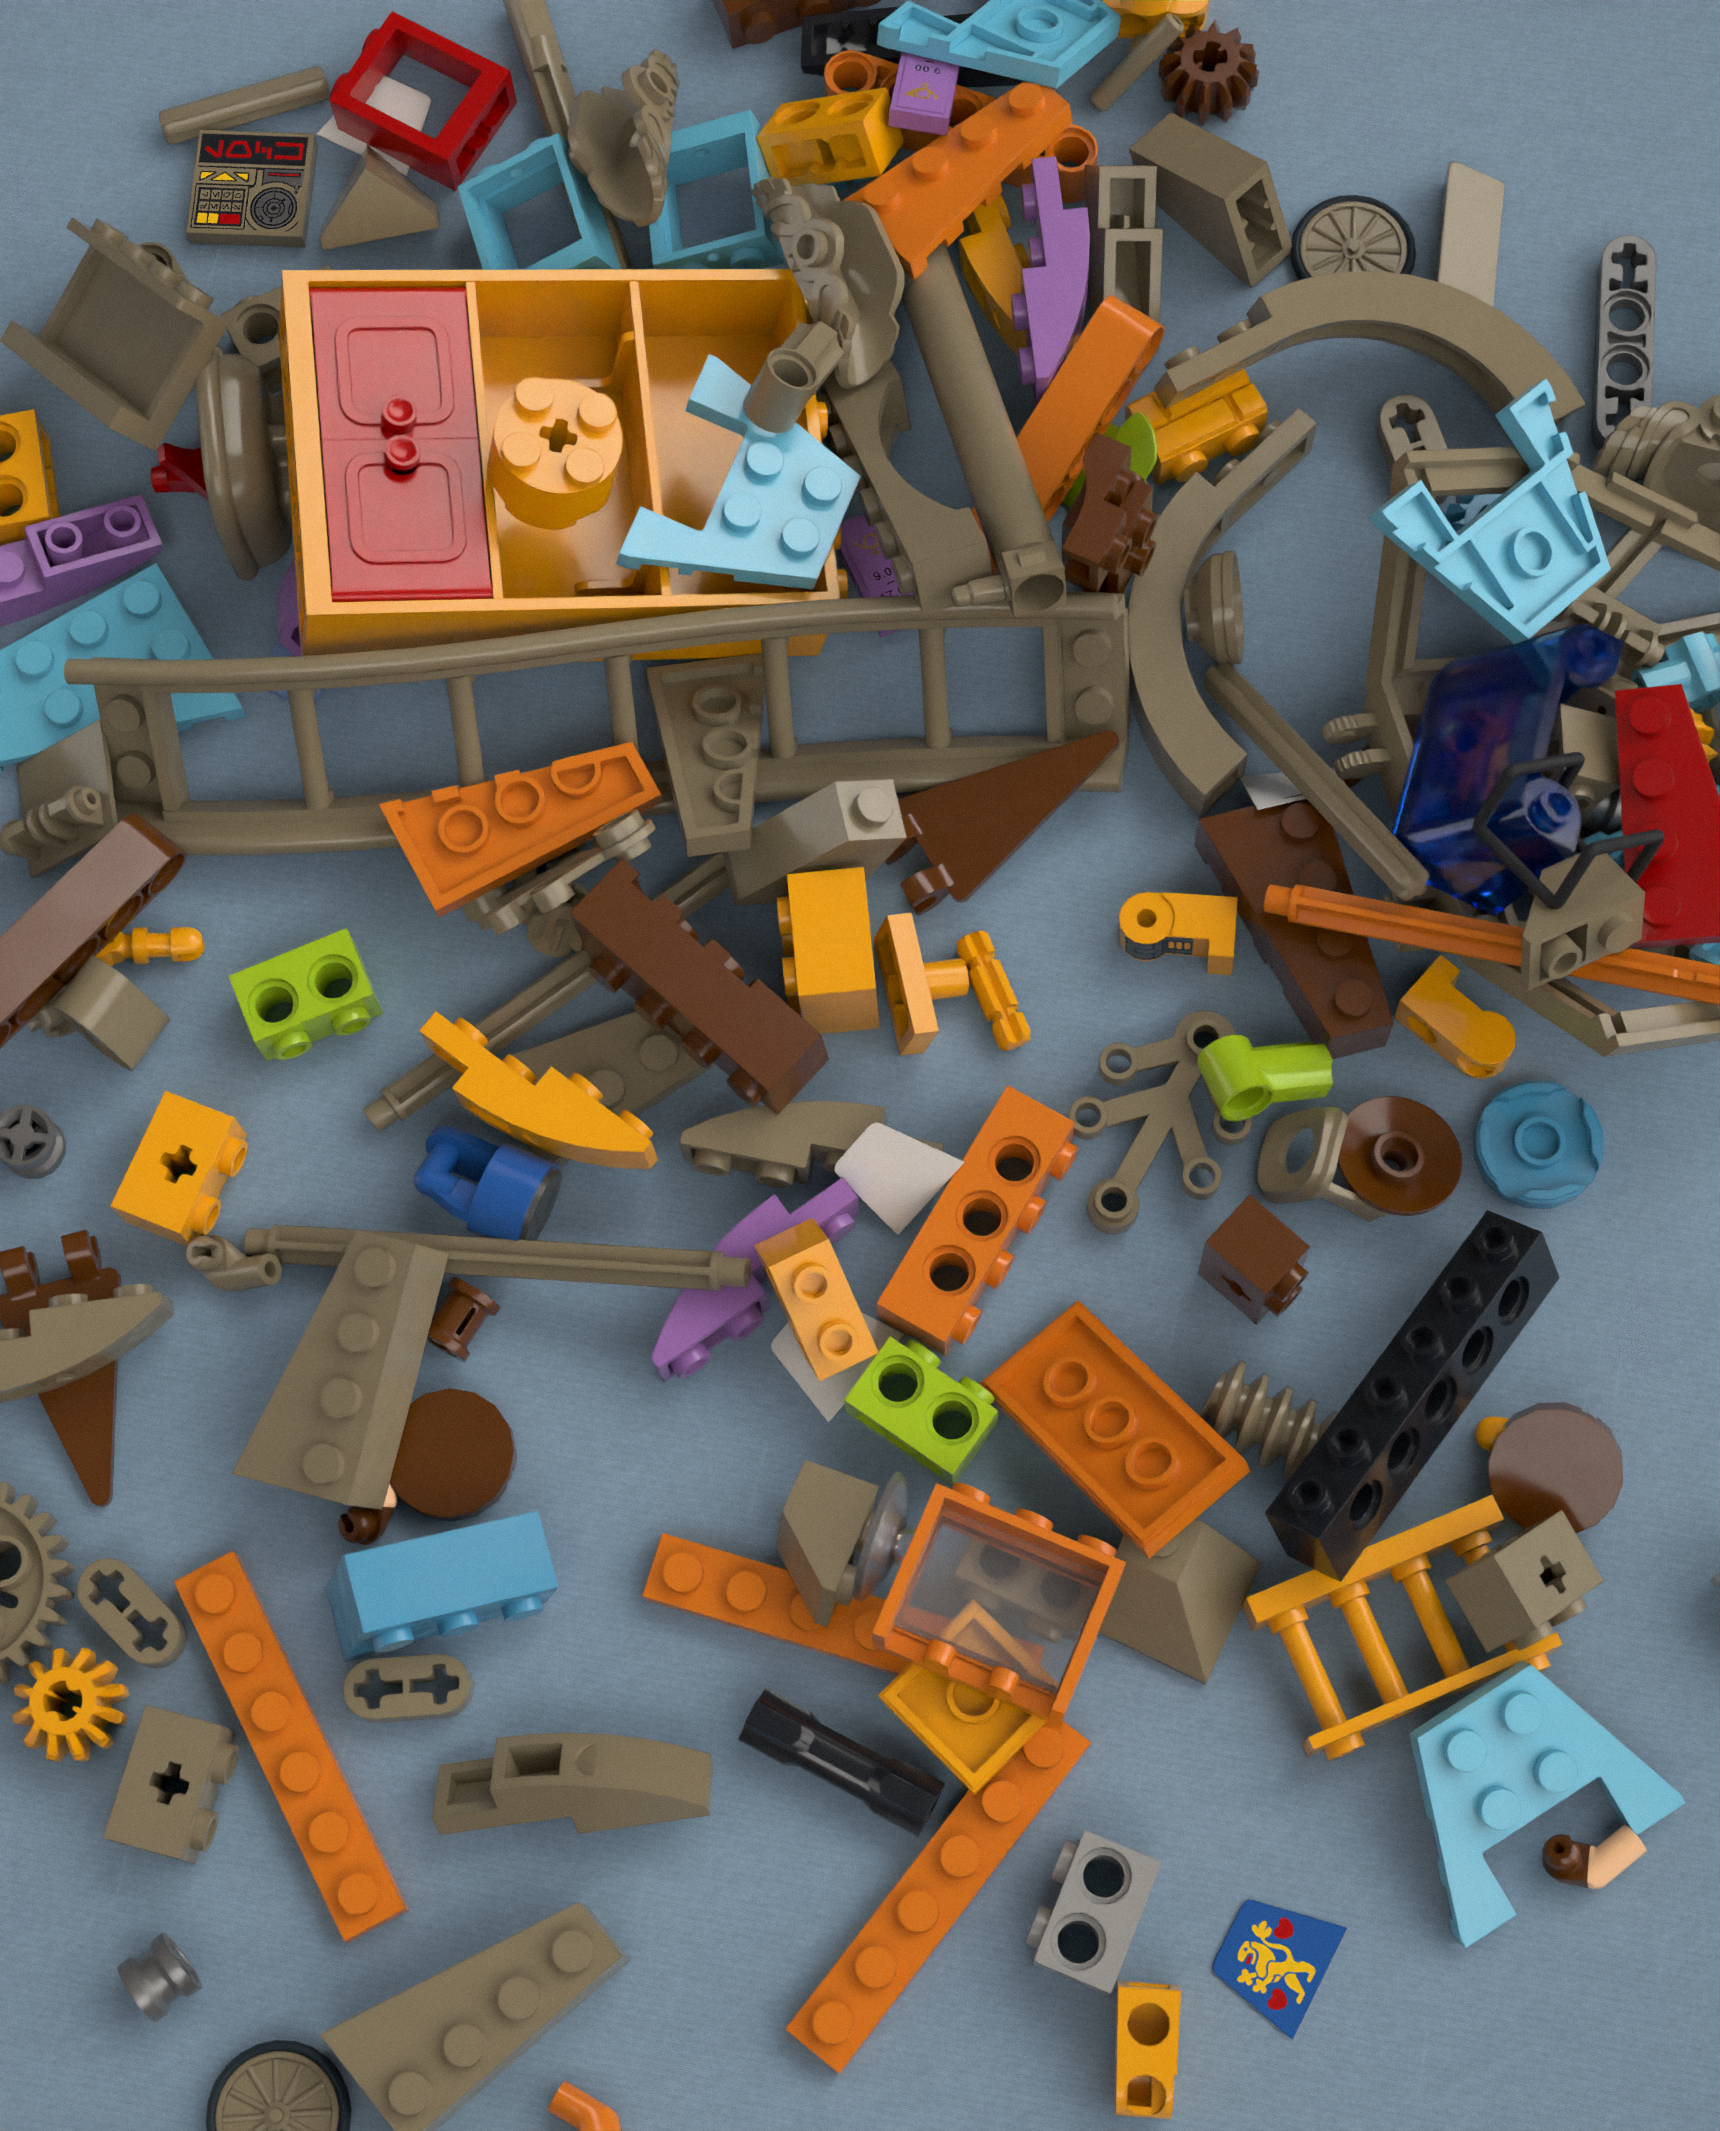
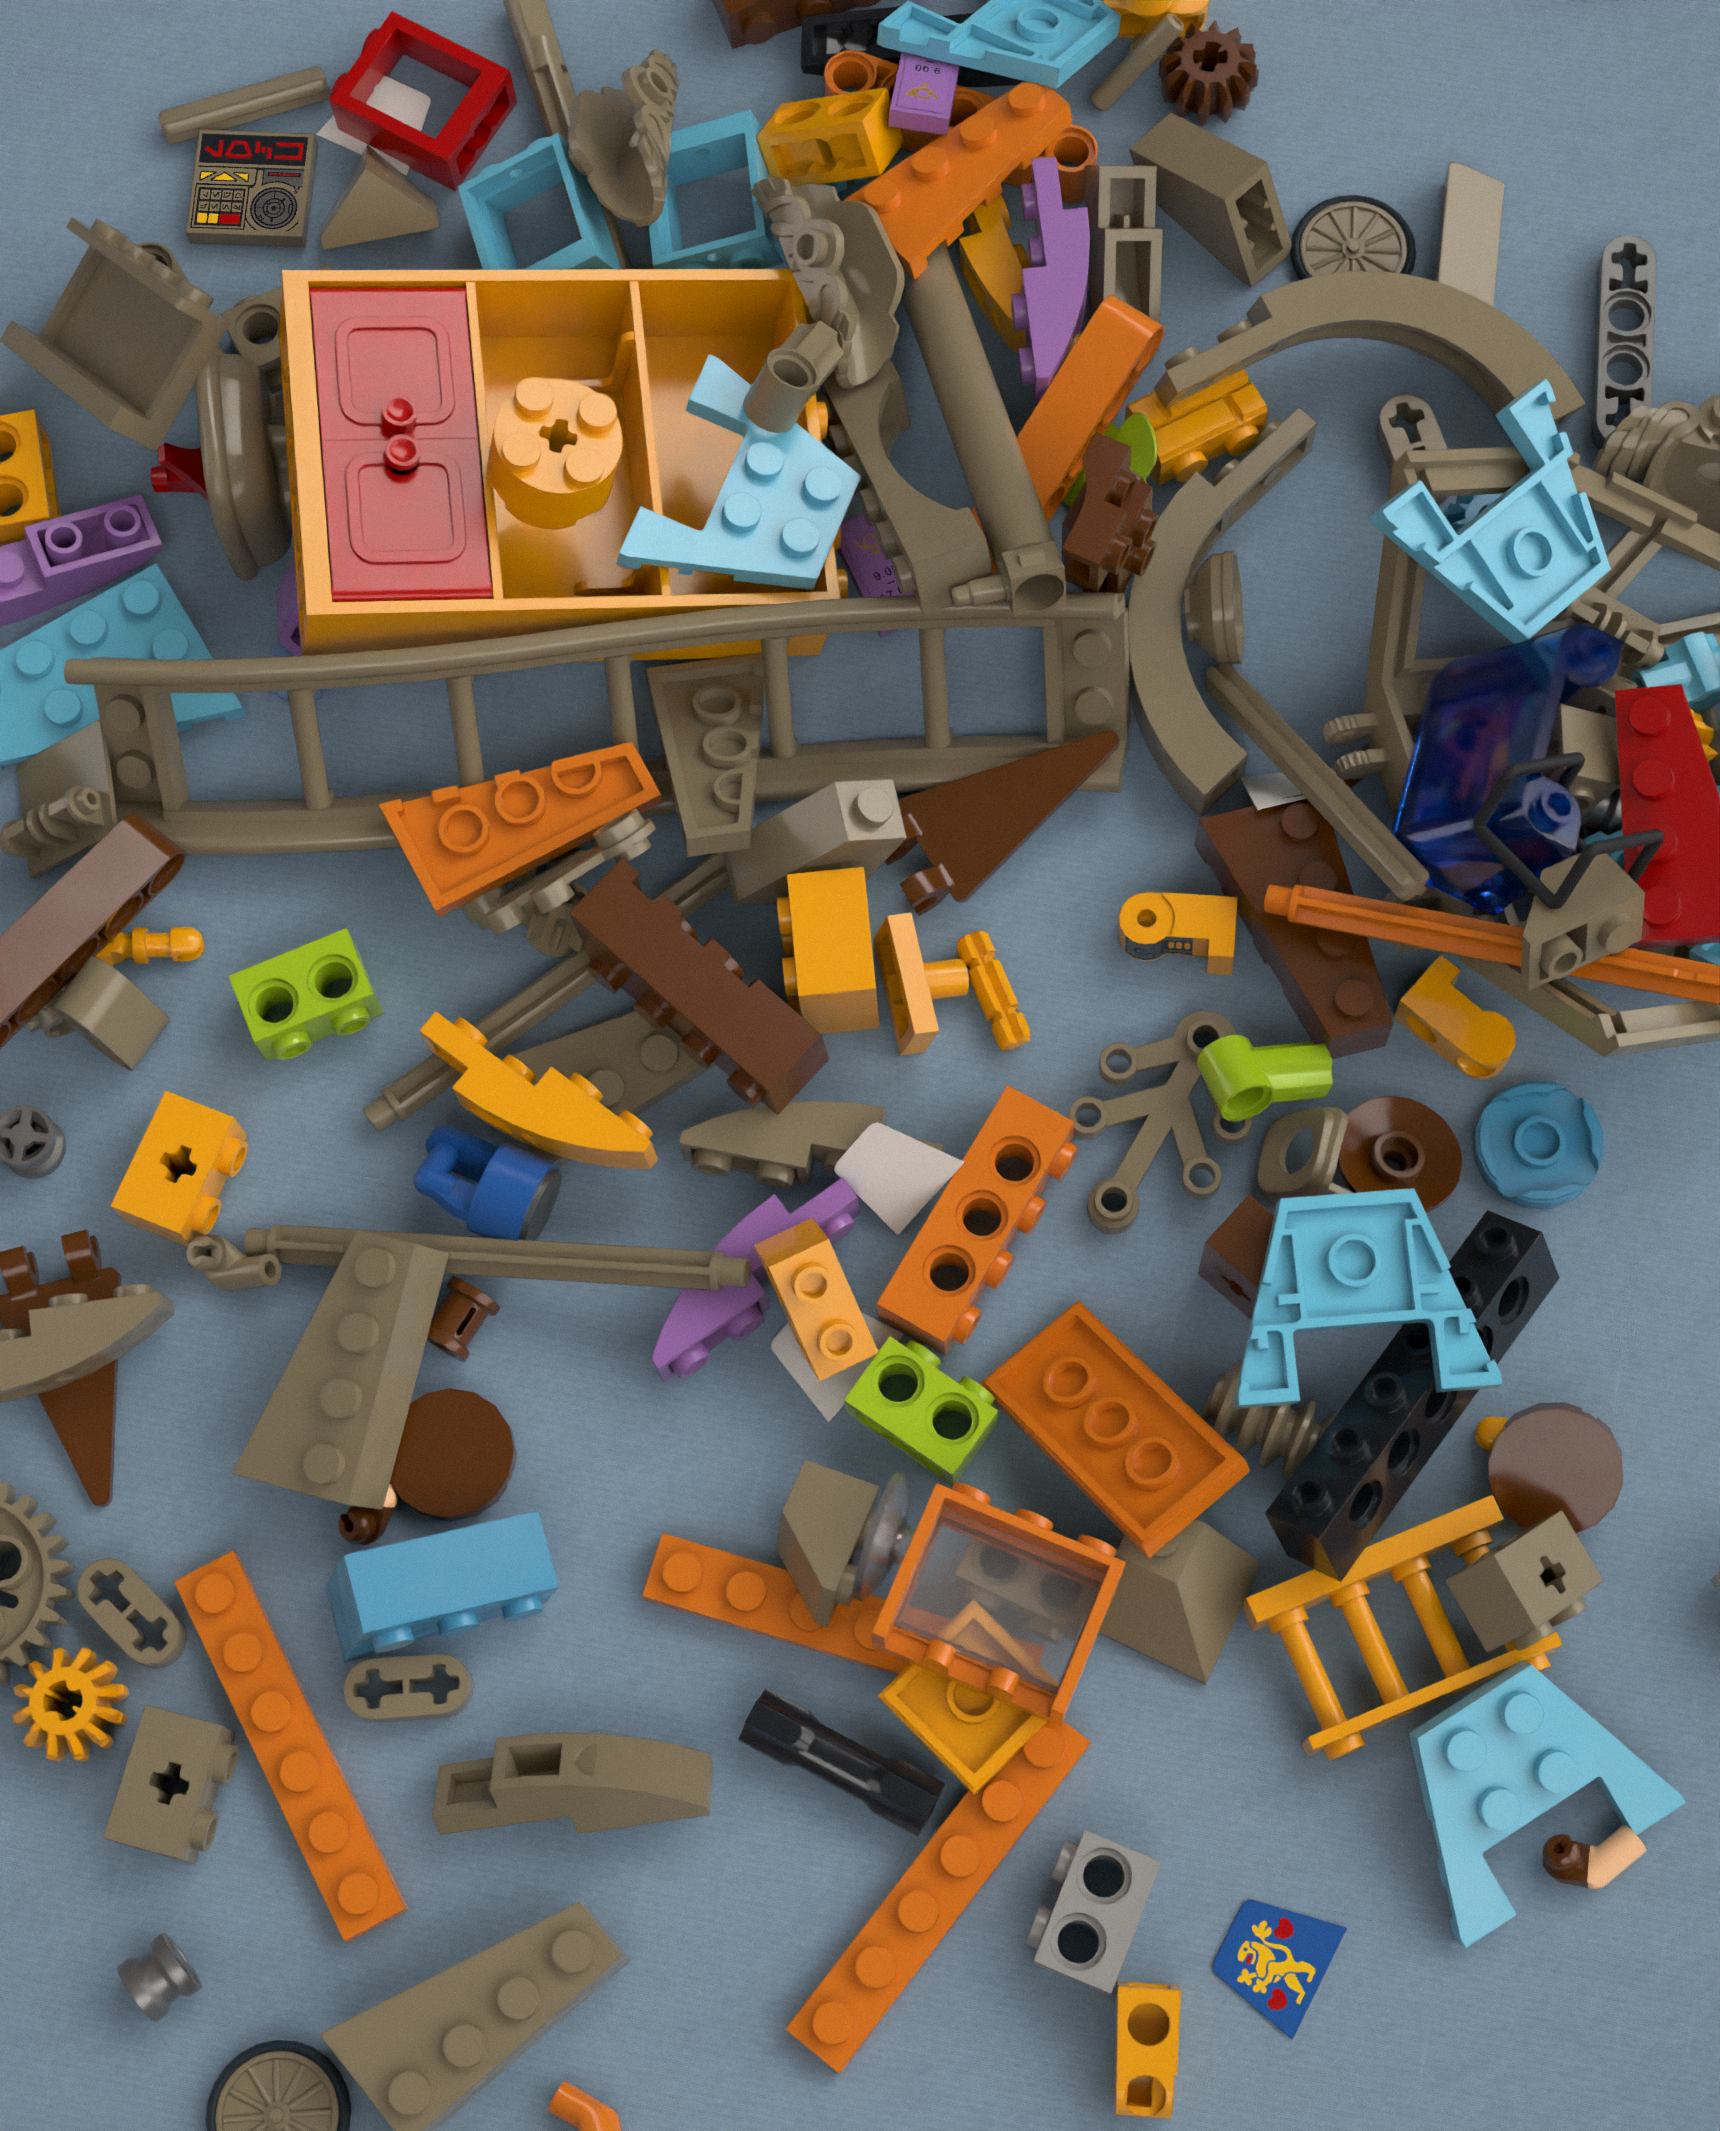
(1356, 1266): none -> medium azure wing

